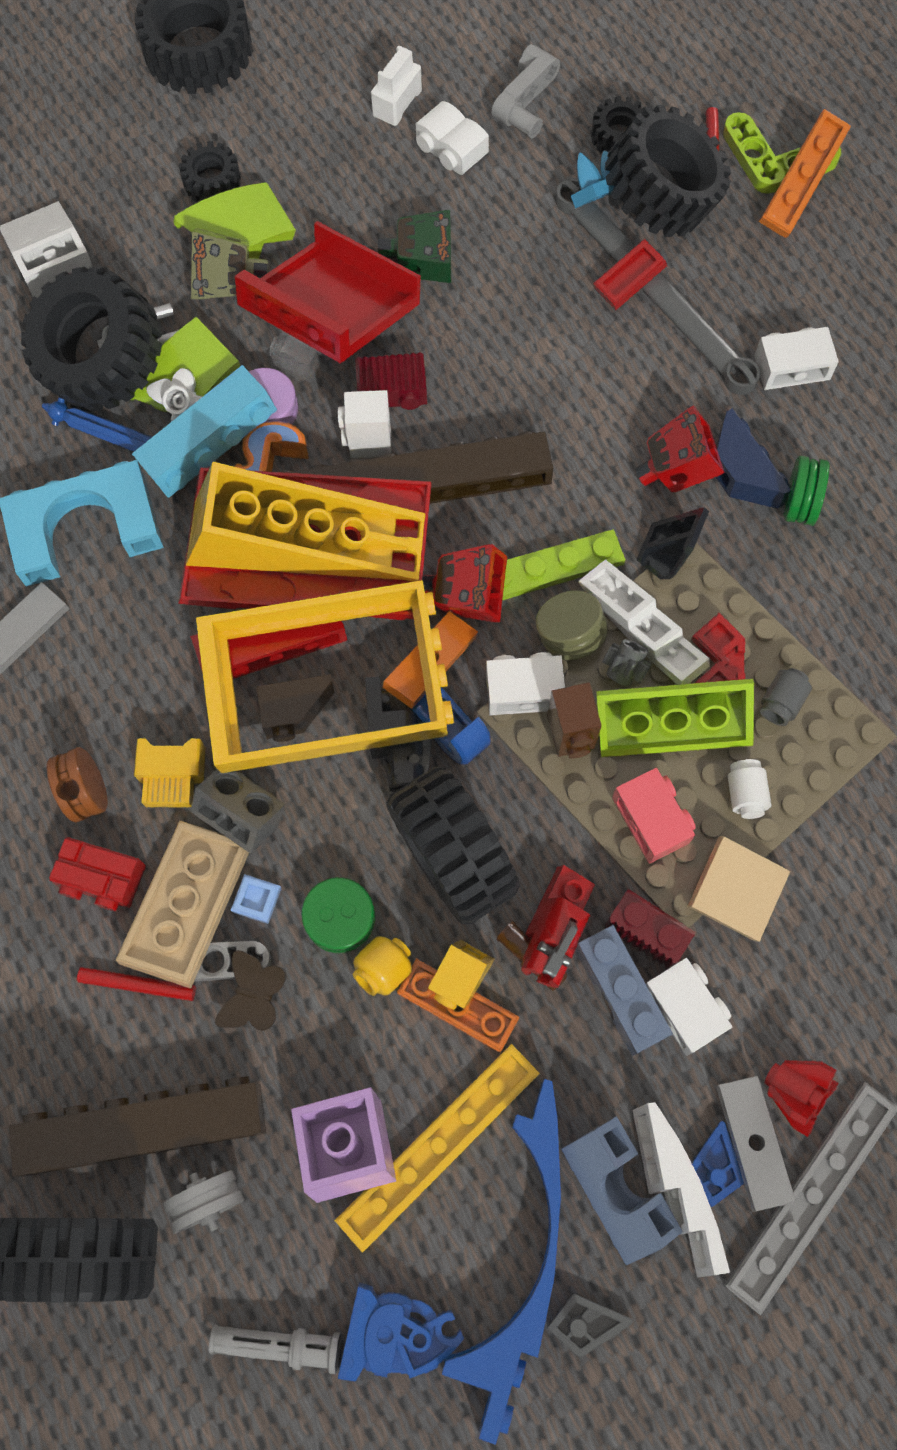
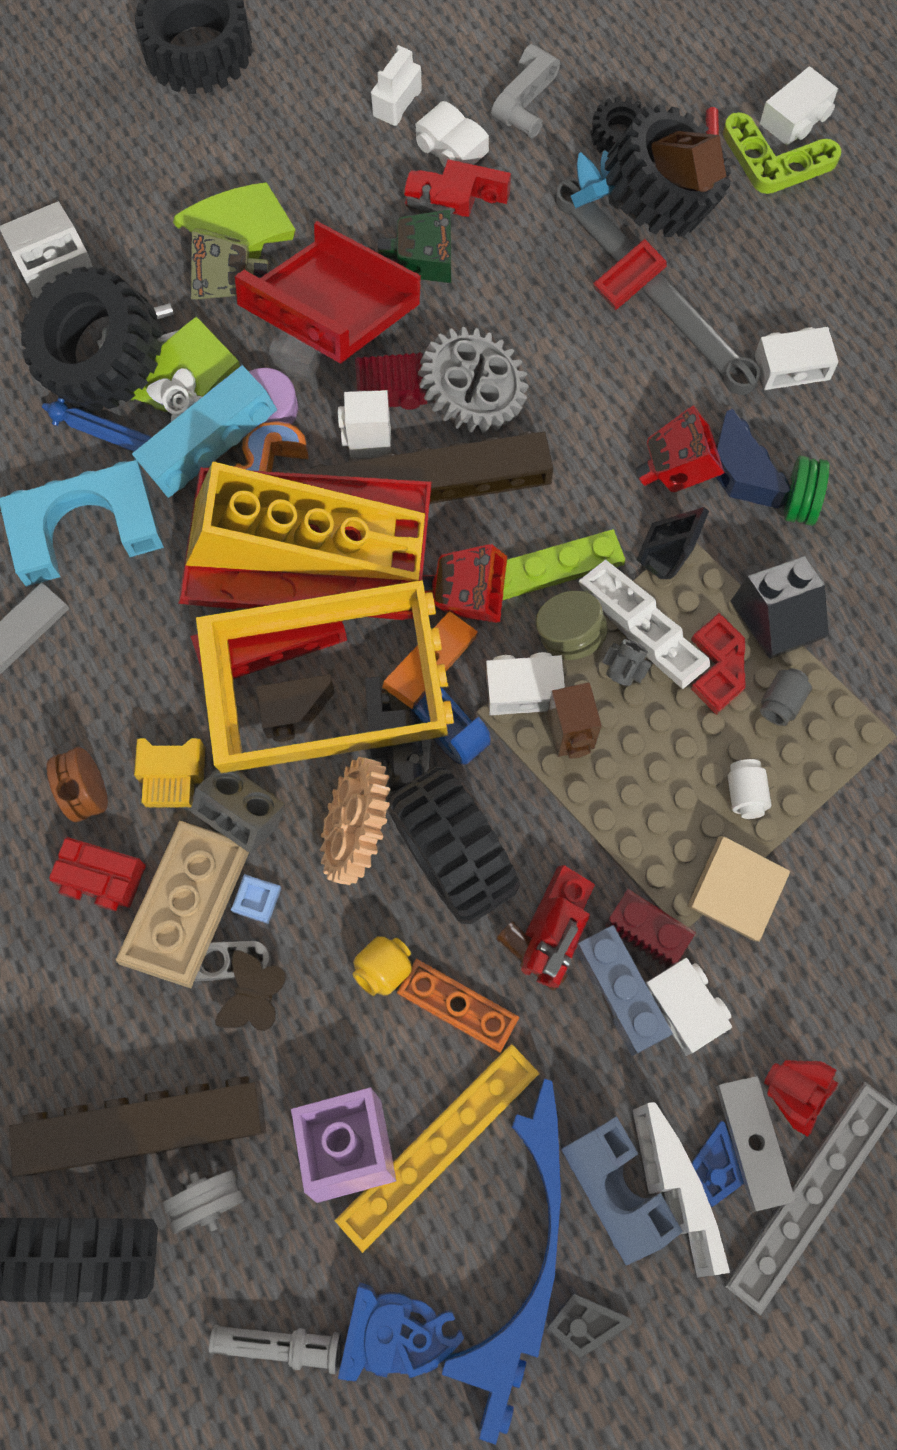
(135, 984): red bar -> none
(209, 158): black tyre -> none
(338, 915): green head -> none
(355, 821): none -> light nougat gear
(449, 372): none -> light grey gear
(456, 188): none -> red plate
(460, 975): yellow slope -> none
(654, 814): coral brick -> none
(676, 717): lime slope -> none
(690, 159): none -> reddish brown brick
(784, 606): none -> black slope
(799, 106): none -> white brick
(805, 173): orange tile -> none

